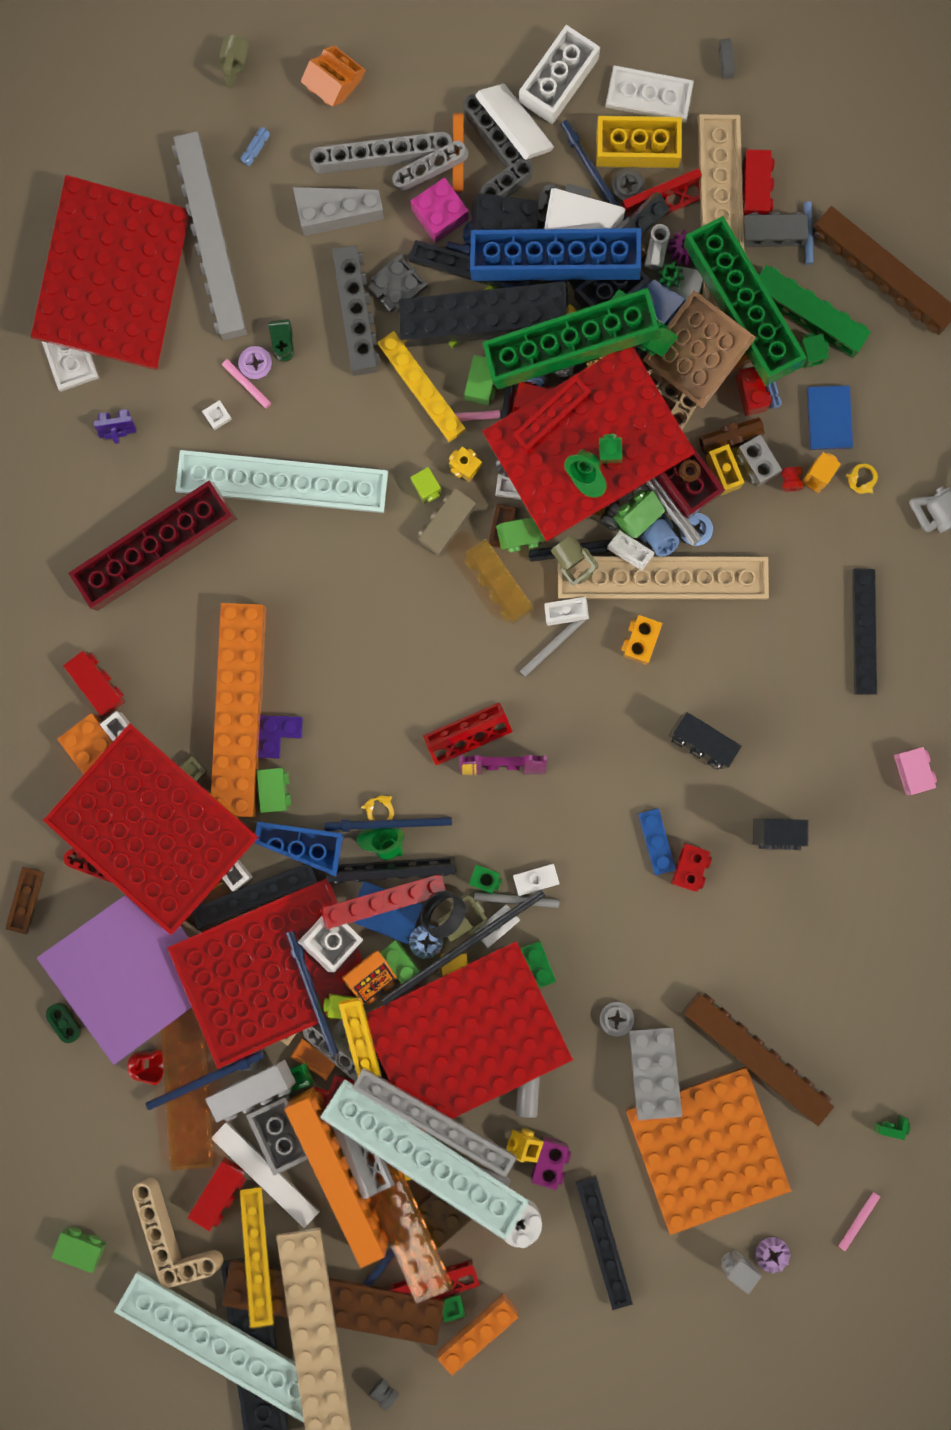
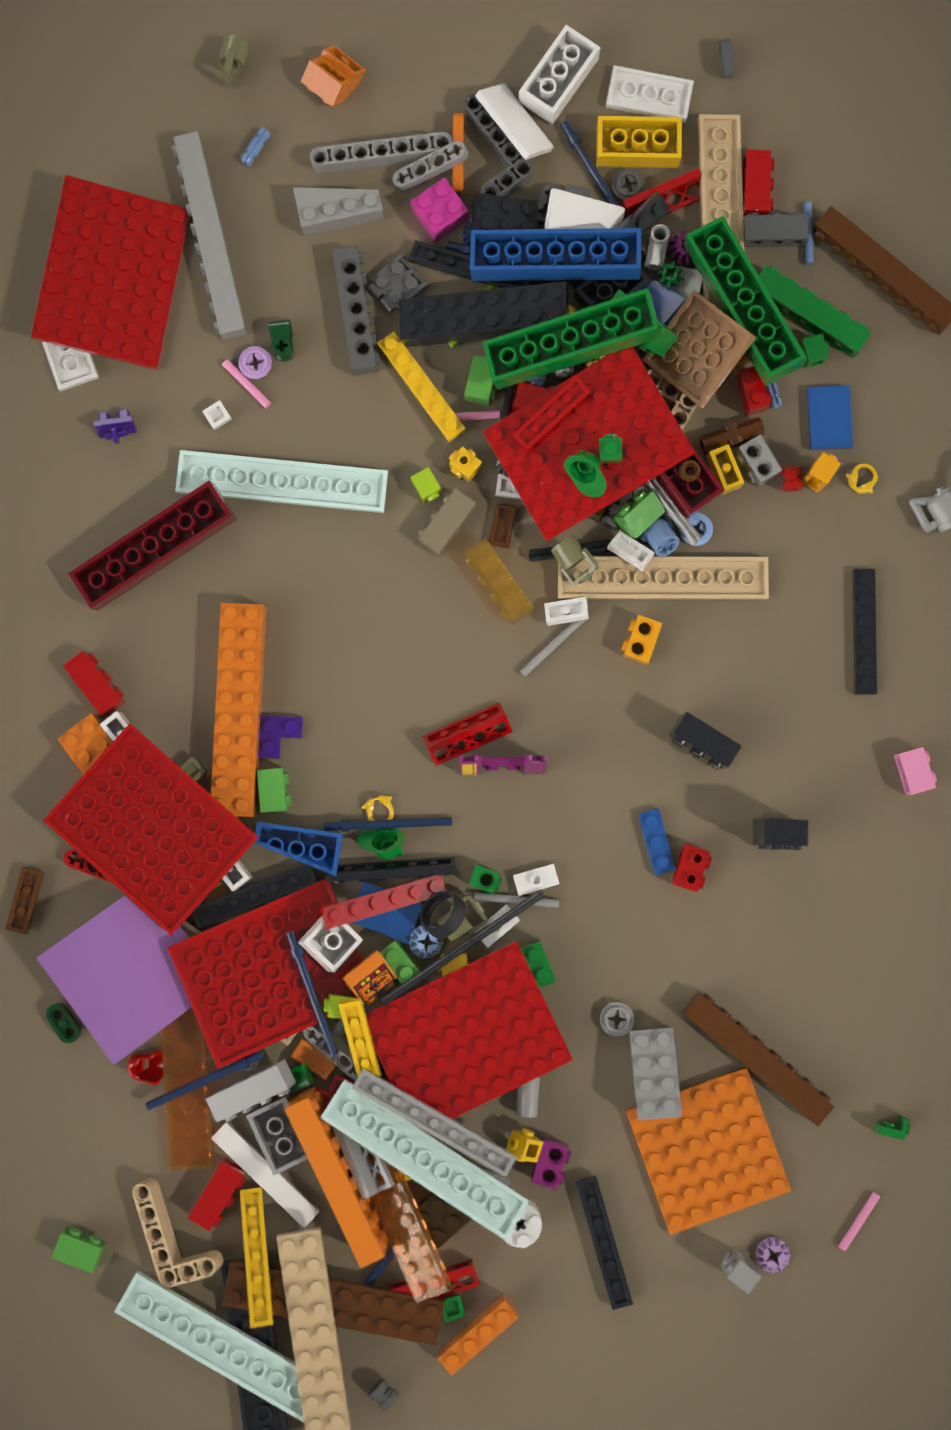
(519, 533): bright green brick -> none

